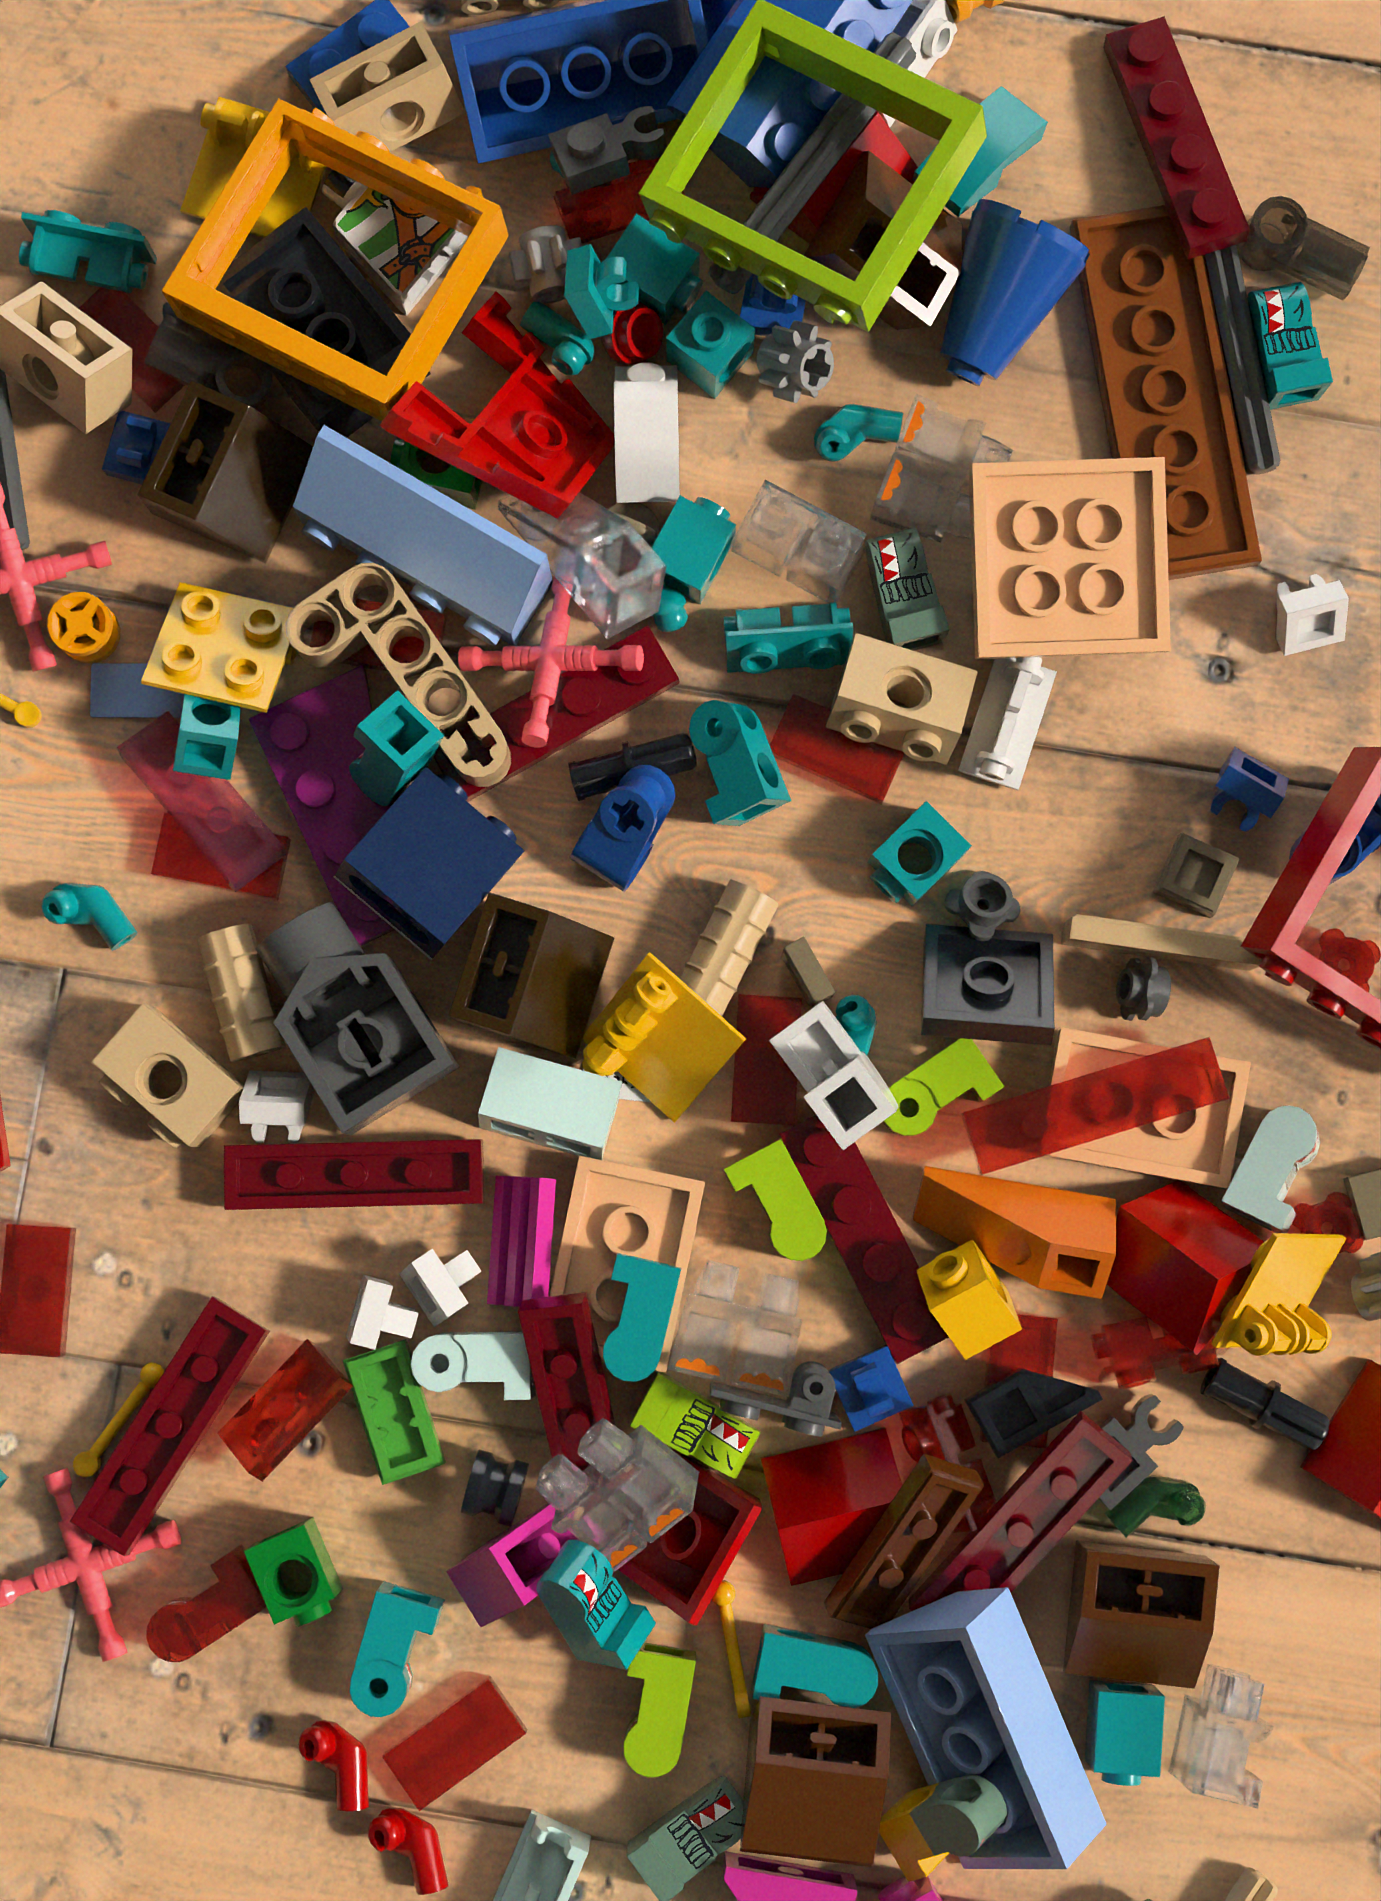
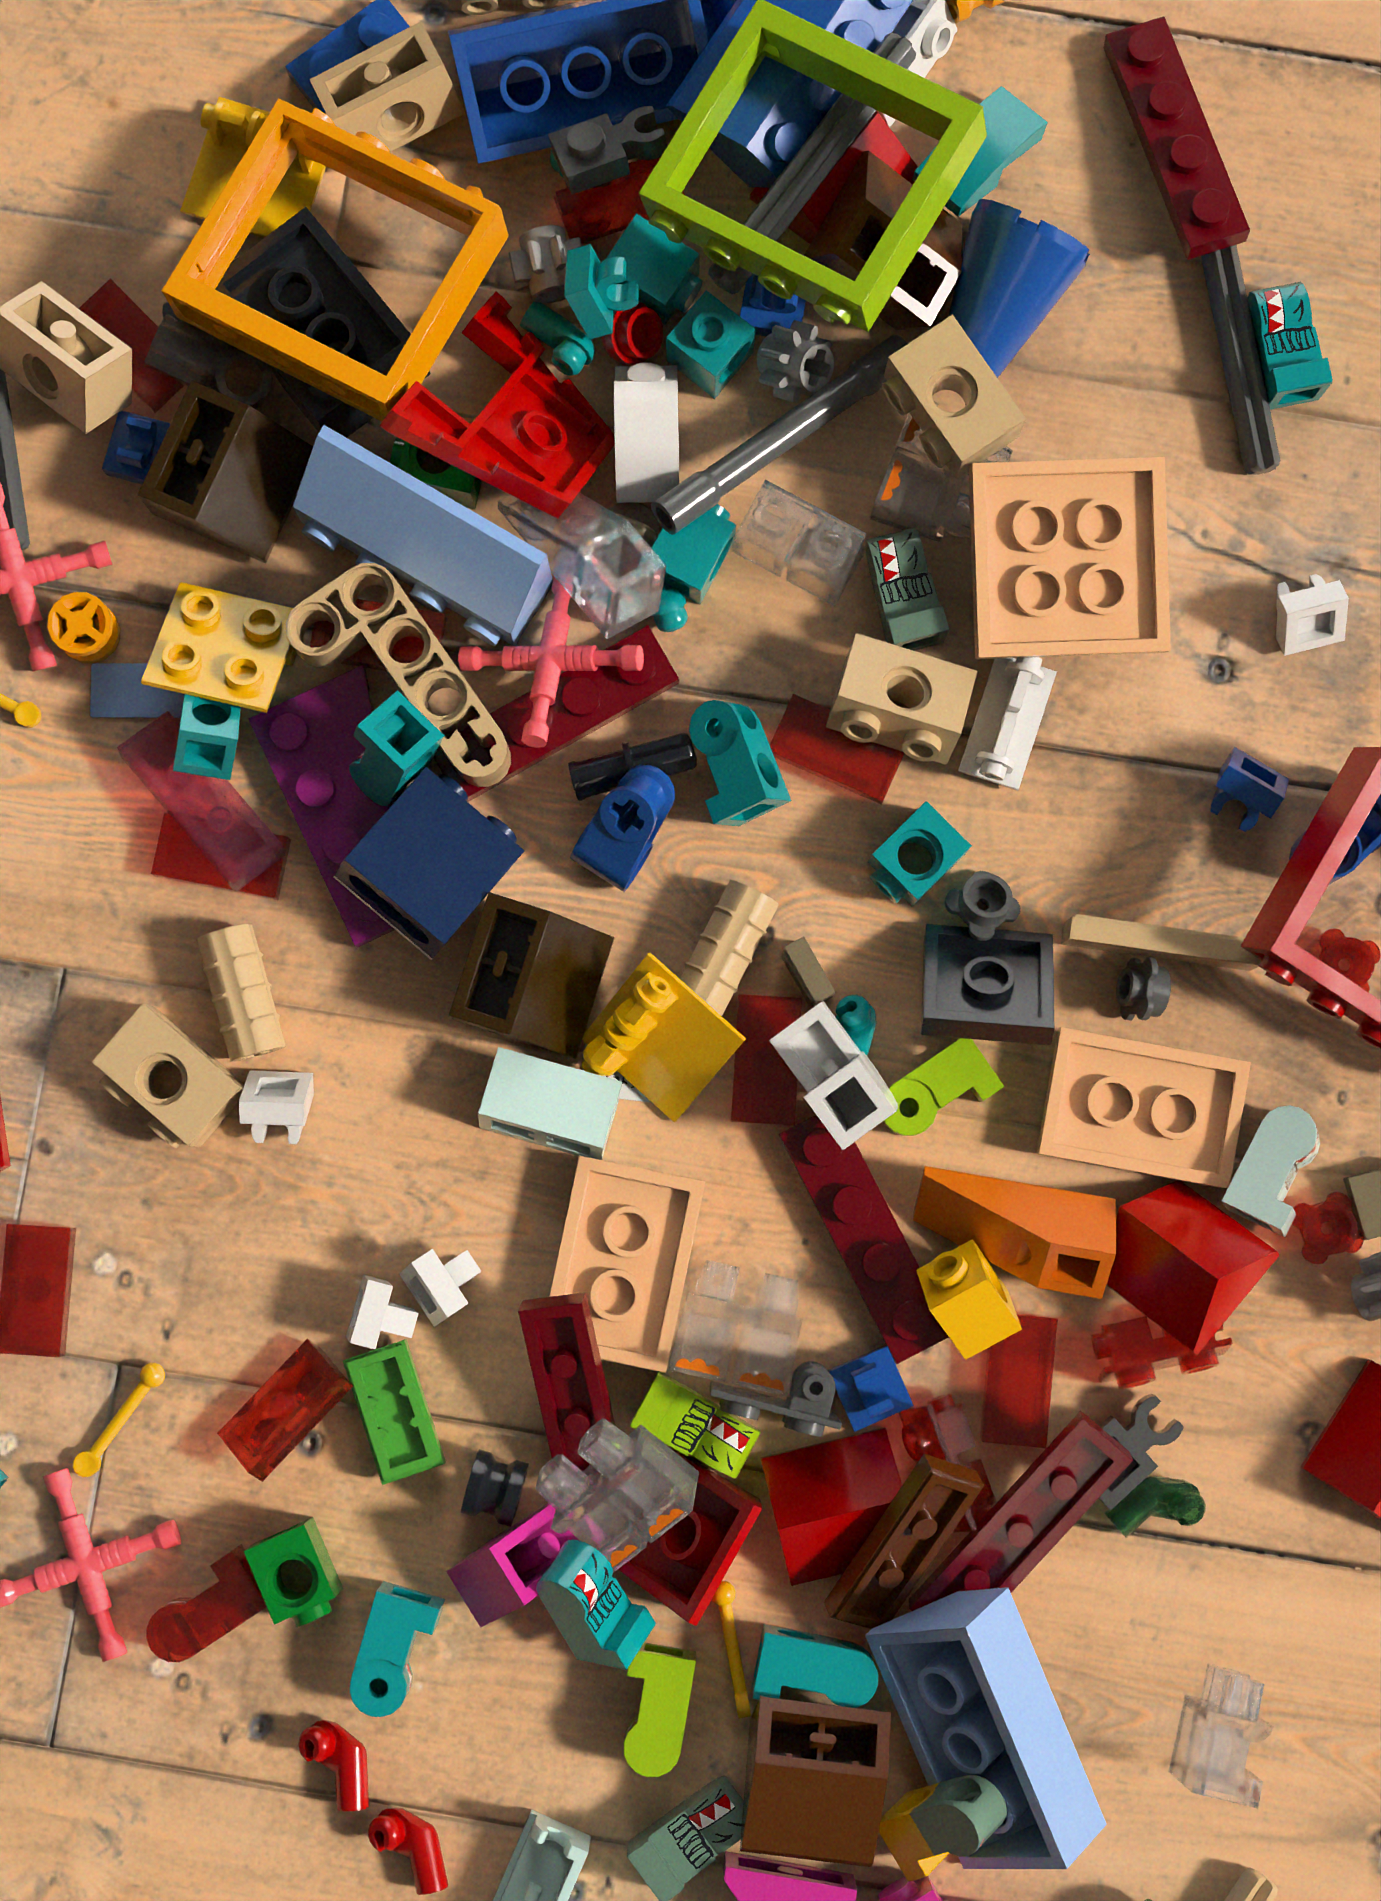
(63, 241): teal hinge -> none
(89, 906): teal arm -> none
(169, 1426): dark red plate -> none
(351, 1020): dark grey brick -> none
(353, 1174): dark red plate -> none
(390, 240): torso -> none
(454, 1743): clear red tile -> none
(459, 1357): light aqua leg -> none
(521, 1239): dark pink tile -> none
(638, 1340): teal leg -> none
(707, 487): none -> dark grey piece
(760, 644): teal hinge -> none
(796, 1222): lime leg -> none
(852, 426): teal arm -> none
(950, 361): none -> tan brick
(1026, 1407): black tile -> none
(1094, 1105): clear red tile -> none
(1124, 1731): teal brick -> none
(1140, 1614): reddish brown slope -> none
(1168, 383): dark orange tile -> none
(1196, 875): dark tan tile -> none
(1265, 1405): black axle -> none
(1274, 1301): yellow hinge -> none
(1309, 248): clear smoke piece -> none

